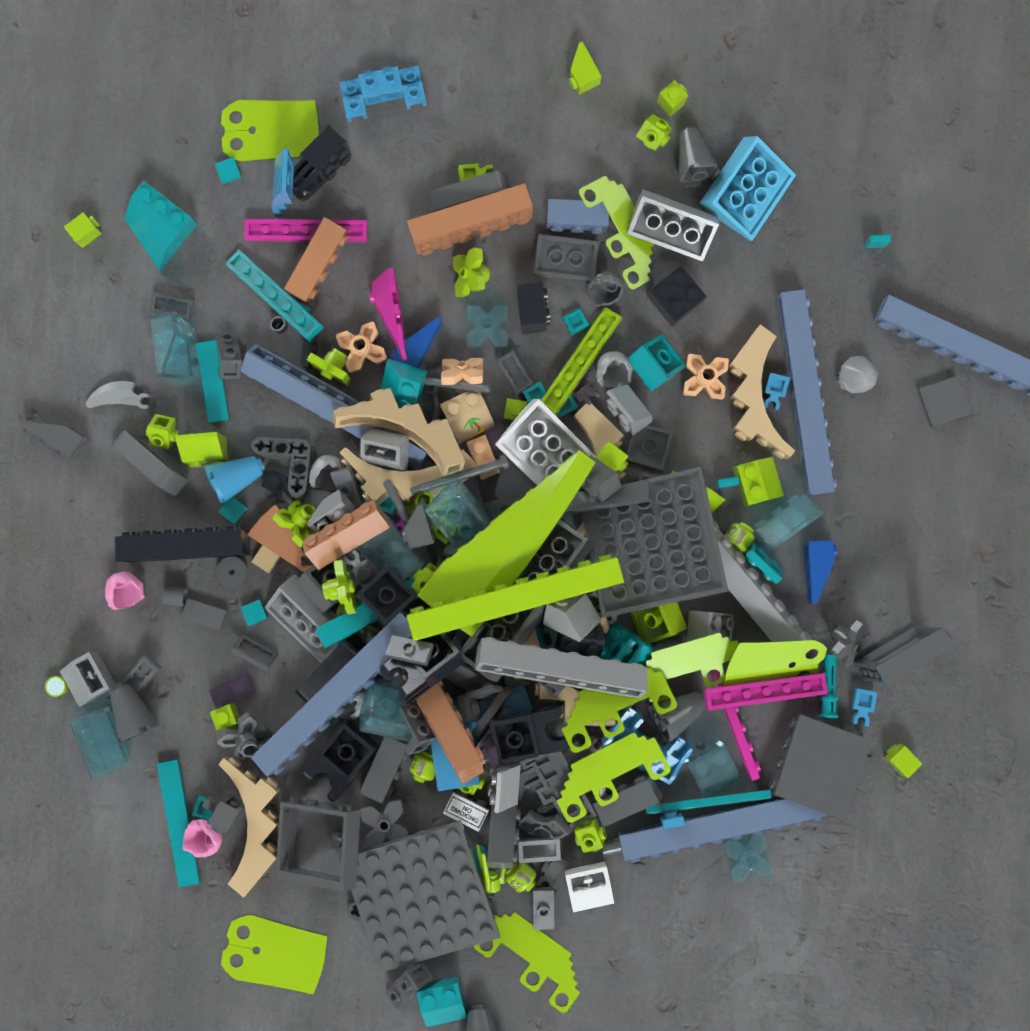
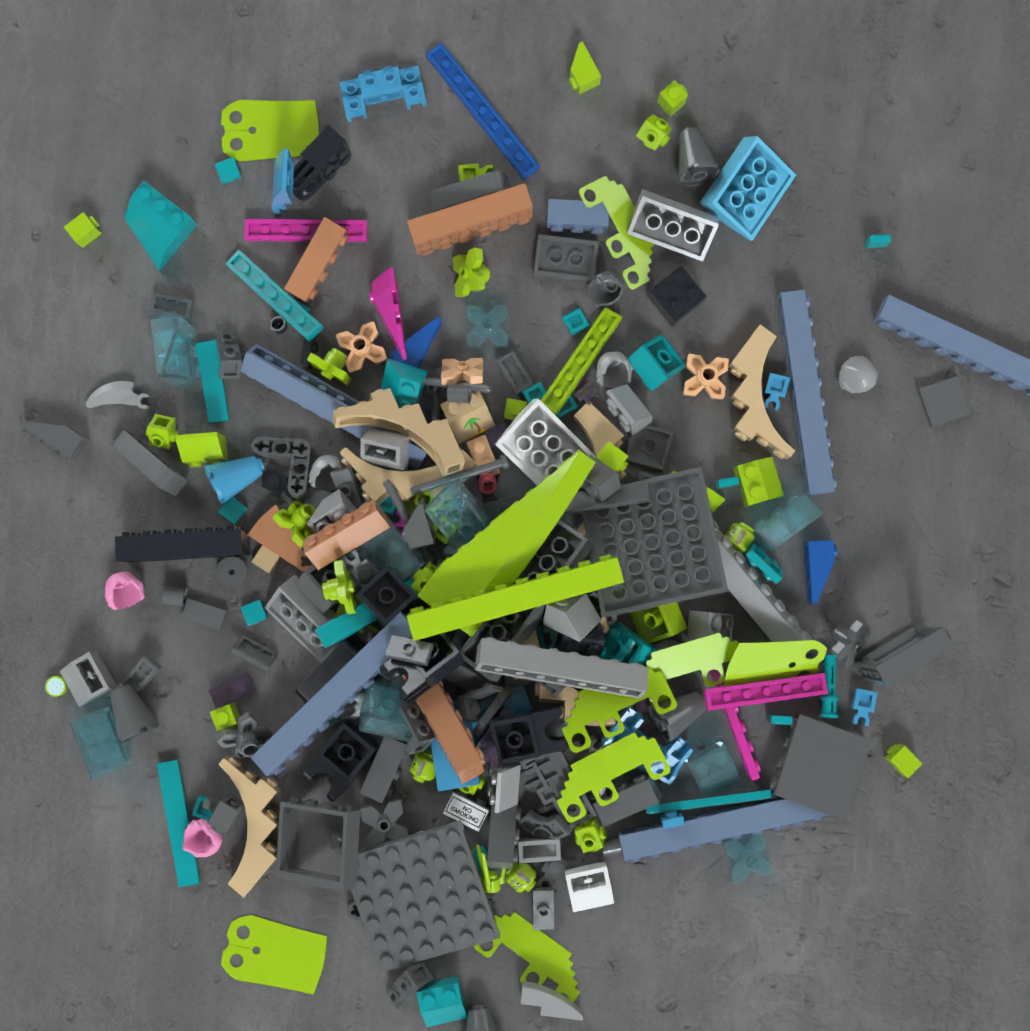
(459, 393): none -> dark grey beam
(482, 111): none -> blue tile
(487, 477): none -> coral bush
(532, 309): black brick -> none
(550, 1001): none -> light grey slope
(779, 719): none -> teal tile

